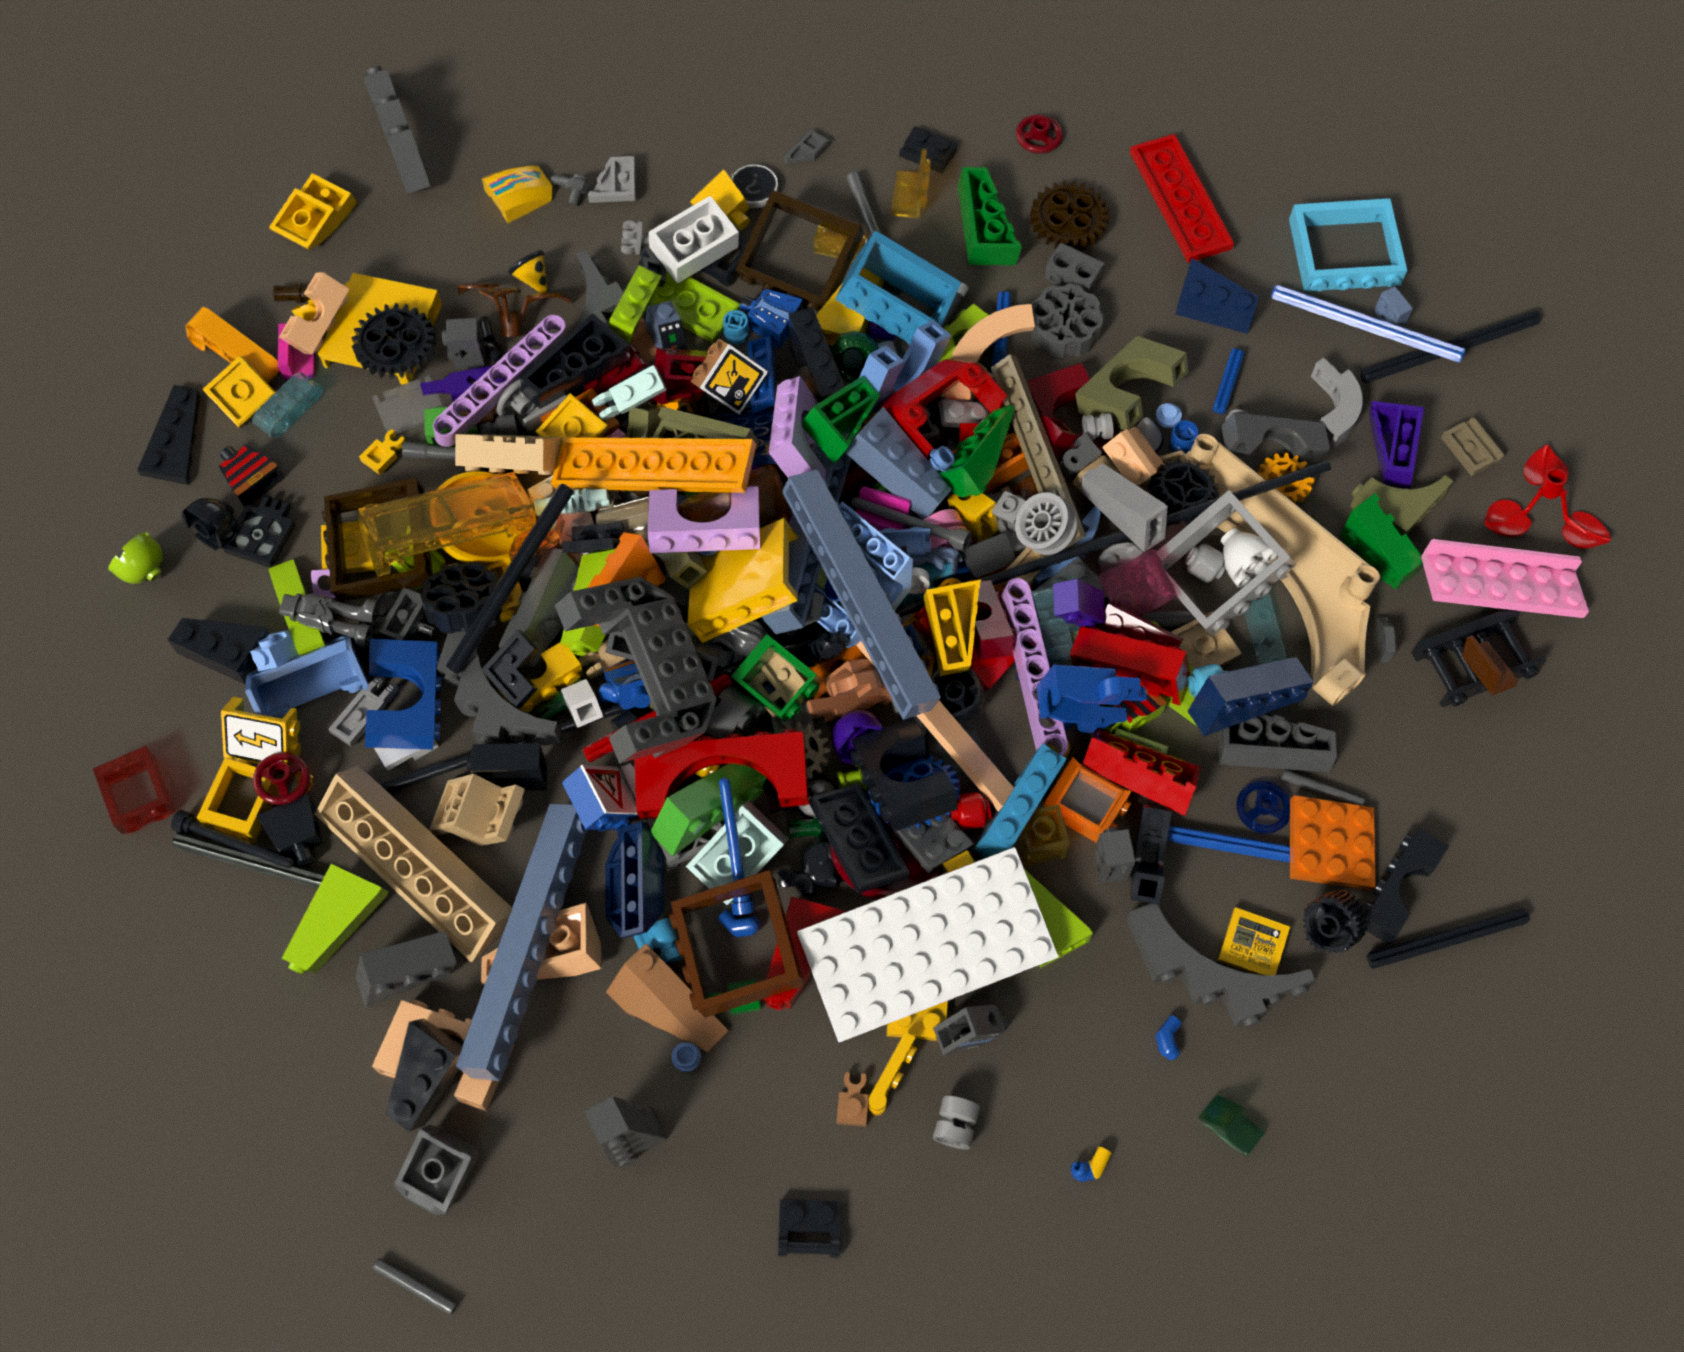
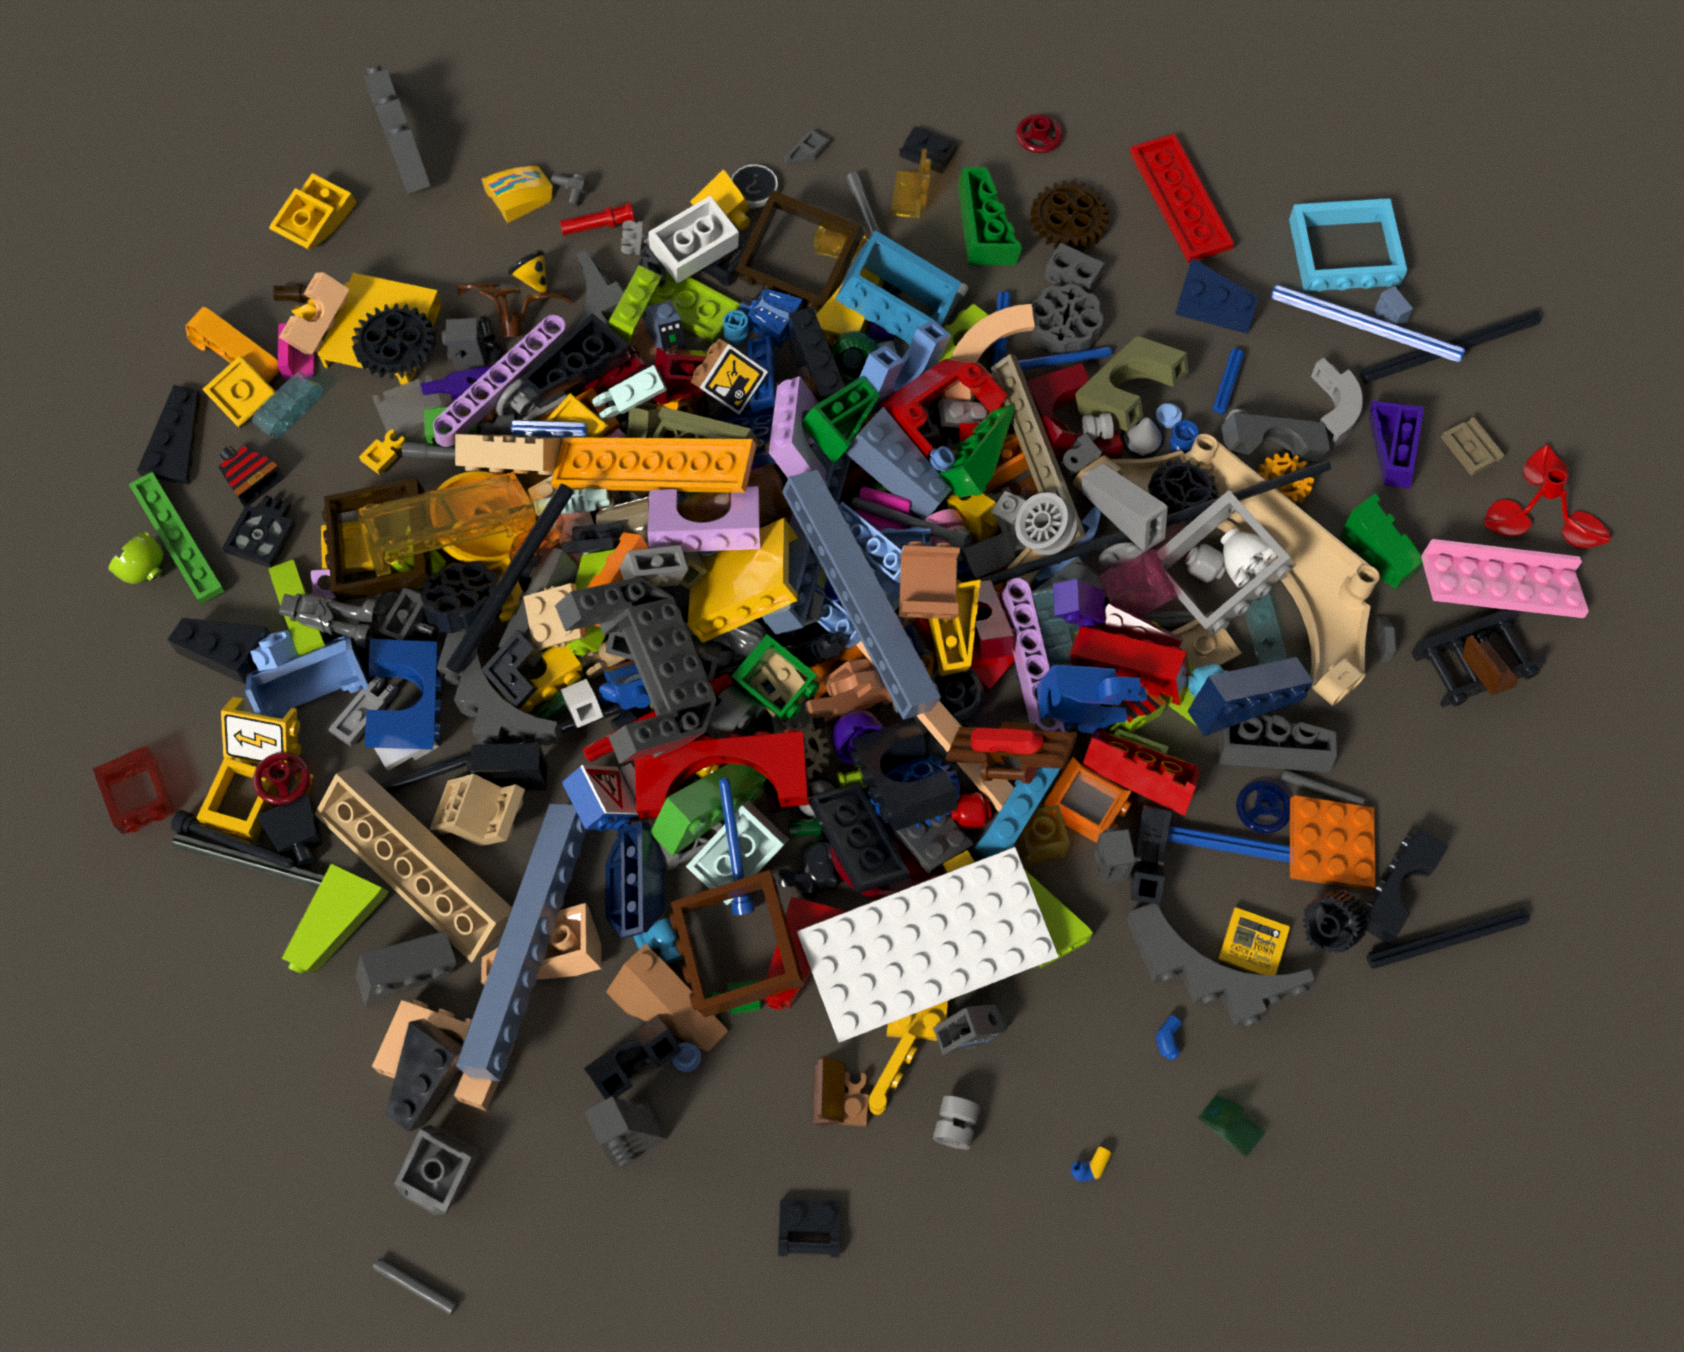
(176, 538): none -> bright green plate
(211, 520): black cylinder -> none
(544, 620): none -> tan plate
(549, 428): none -> axle
(609, 217): none -> red pin
(616, 181): light grey wing -> none
(647, 1045): none -> black arch
(657, 565): none -> light grey brick
(739, 927): blue arm -> none
(828, 1092): none -> reddish brown panel
(928, 581): none -> nougat panel
(1023, 740): none -> reddish brown piece
(1064, 358): none -> blue piece
(1133, 456): light nougat bracket -> none
(1405, 505): olive arch -> none

